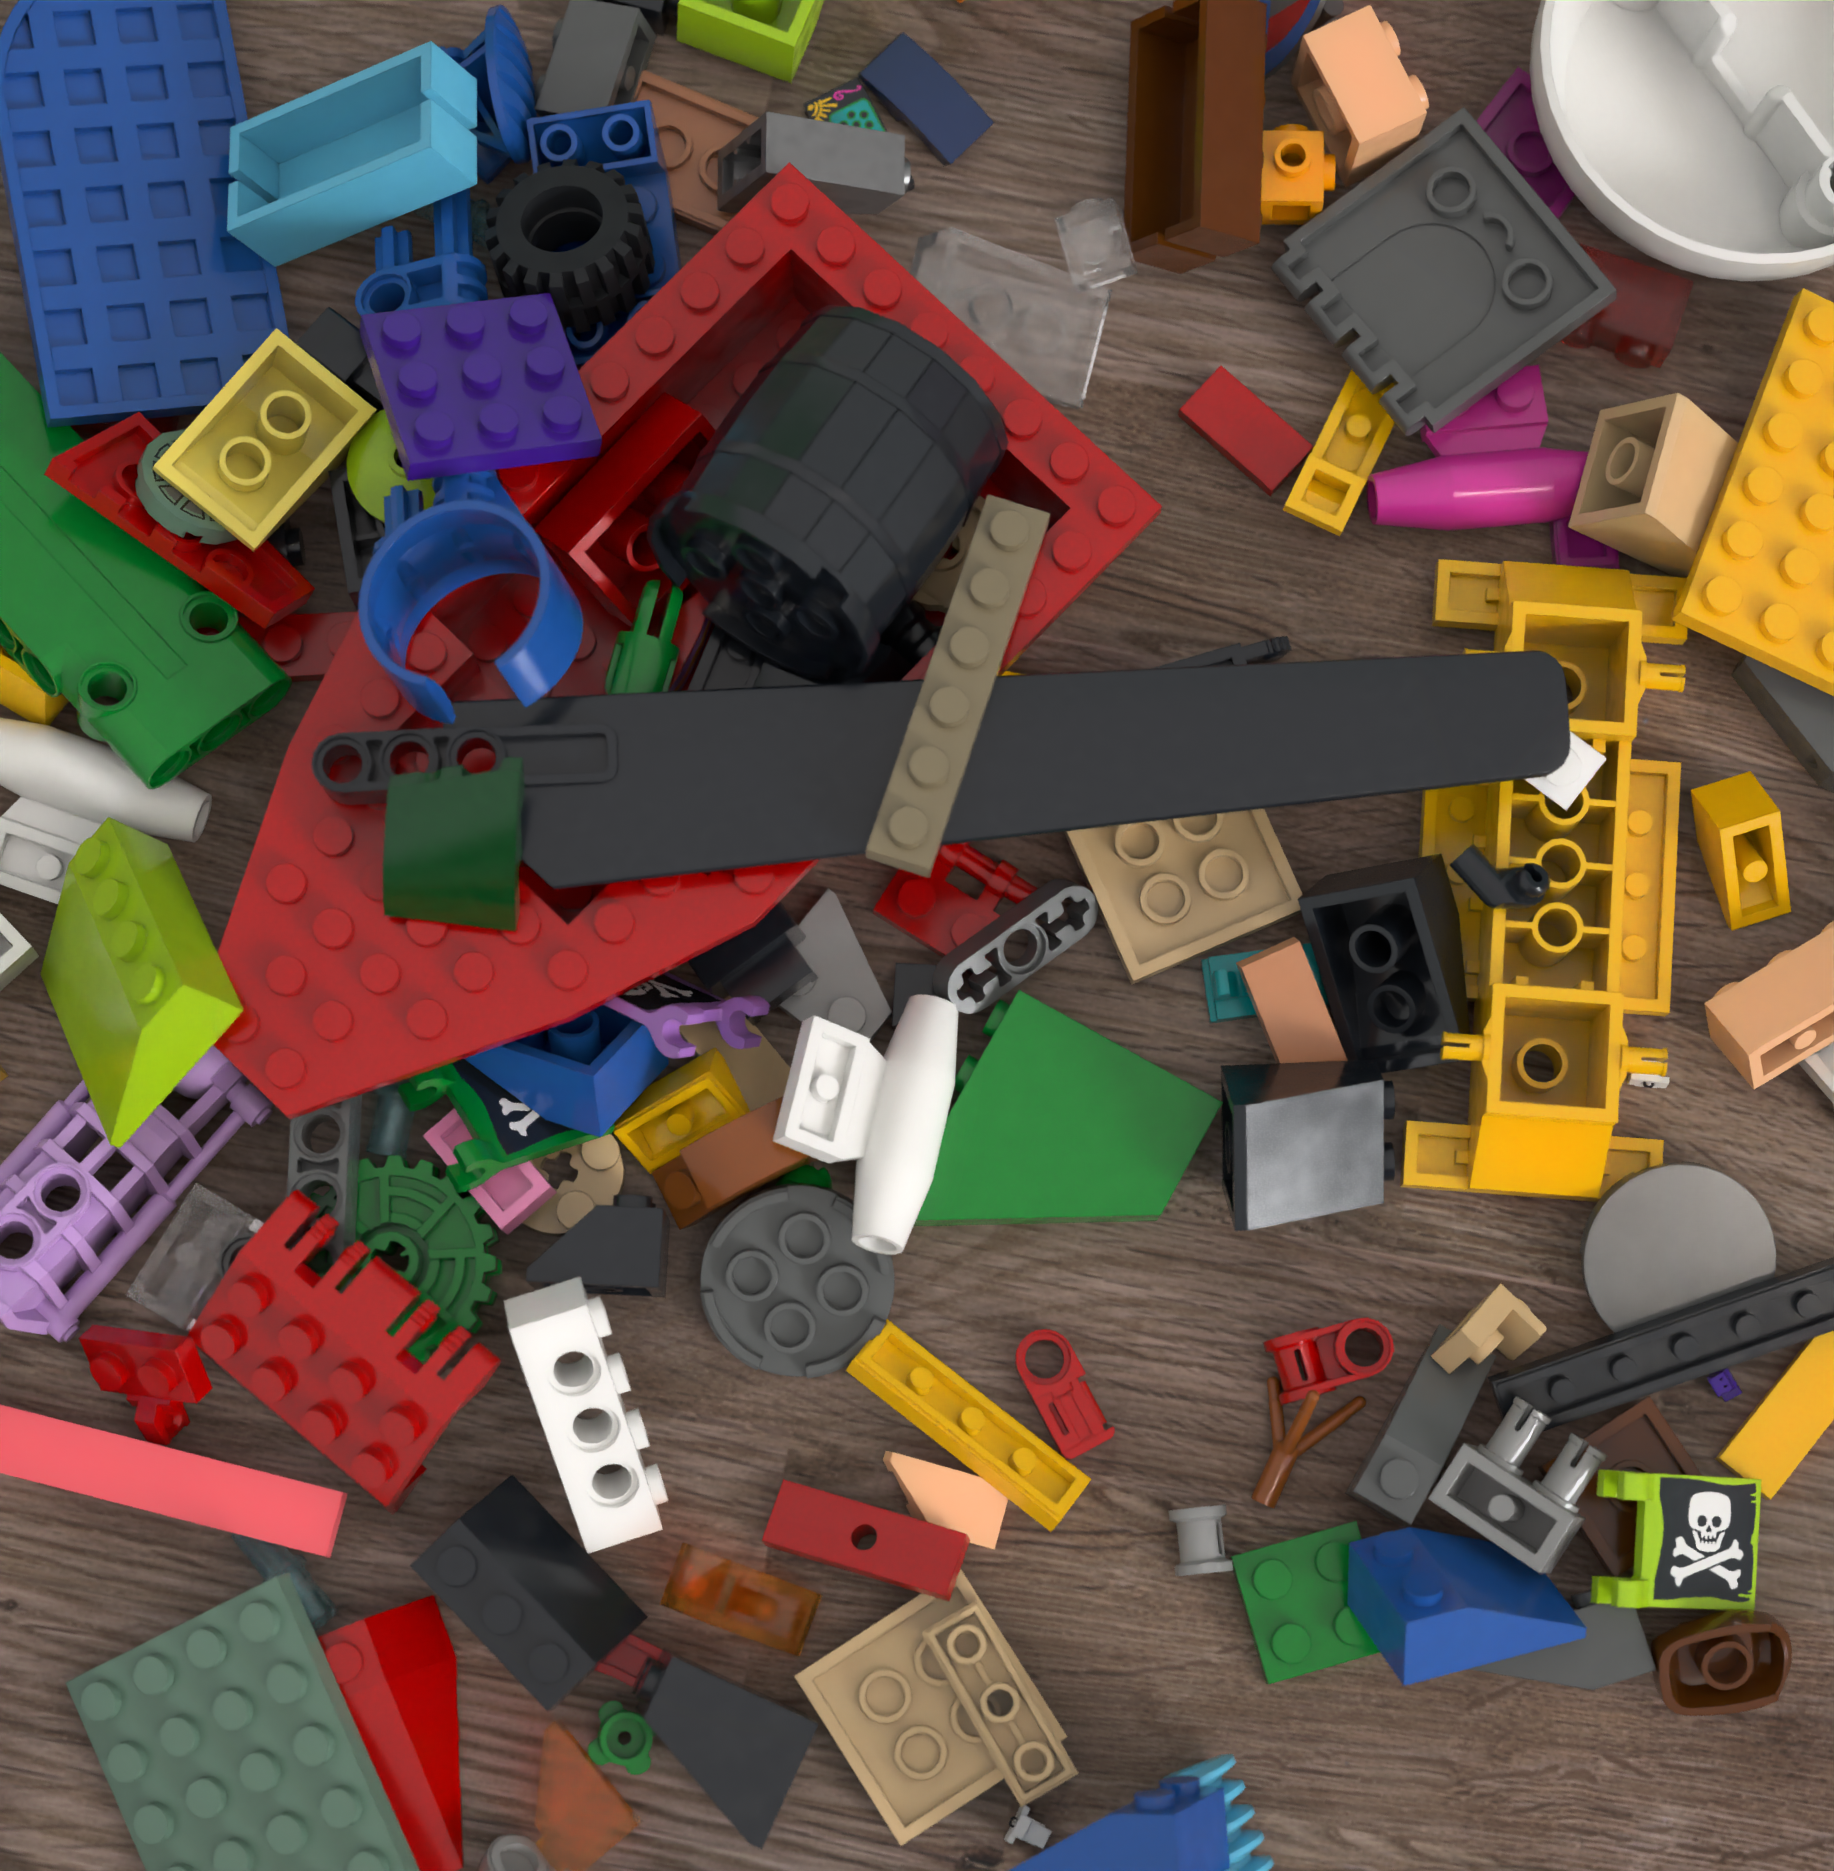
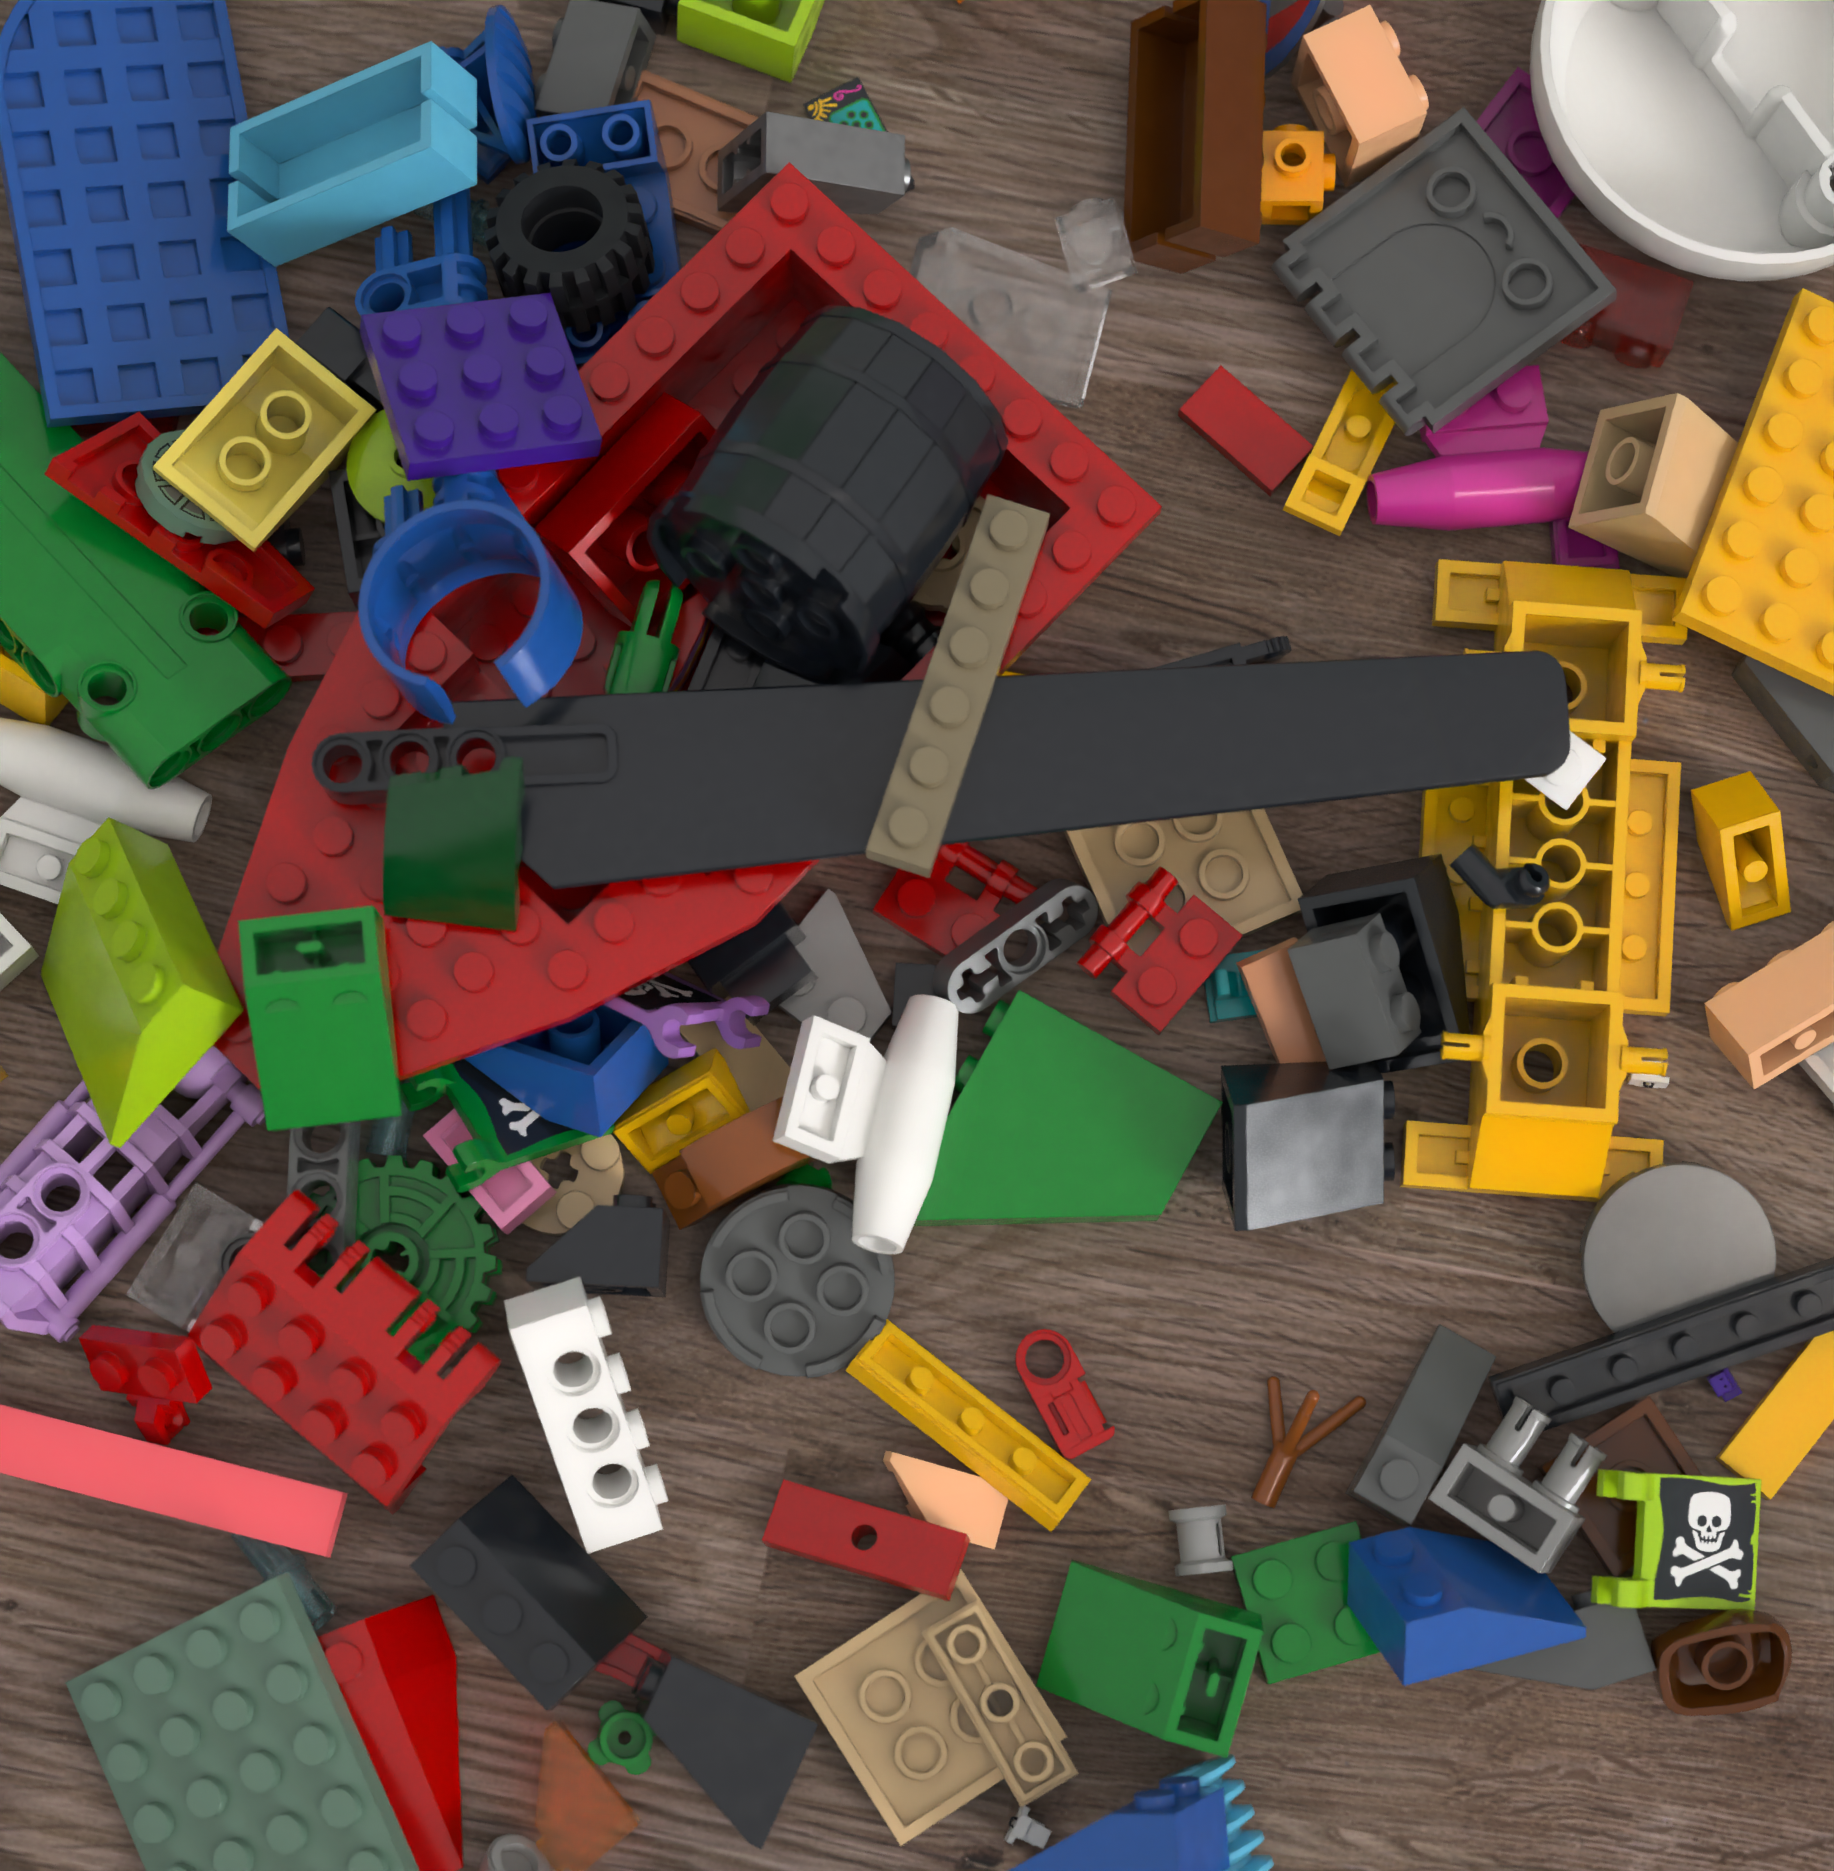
(321, 1017): none -> green slope
(740, 1599): clear orange slope -> none
(926, 98): dark blue slope -> none
(1151, 1656): none -> green slope
(1174, 963): none -> red plate
(1325, 1358): red piece -> none
(1355, 991): none -> dark grey brick
(1493, 1323): tan bracket -> none

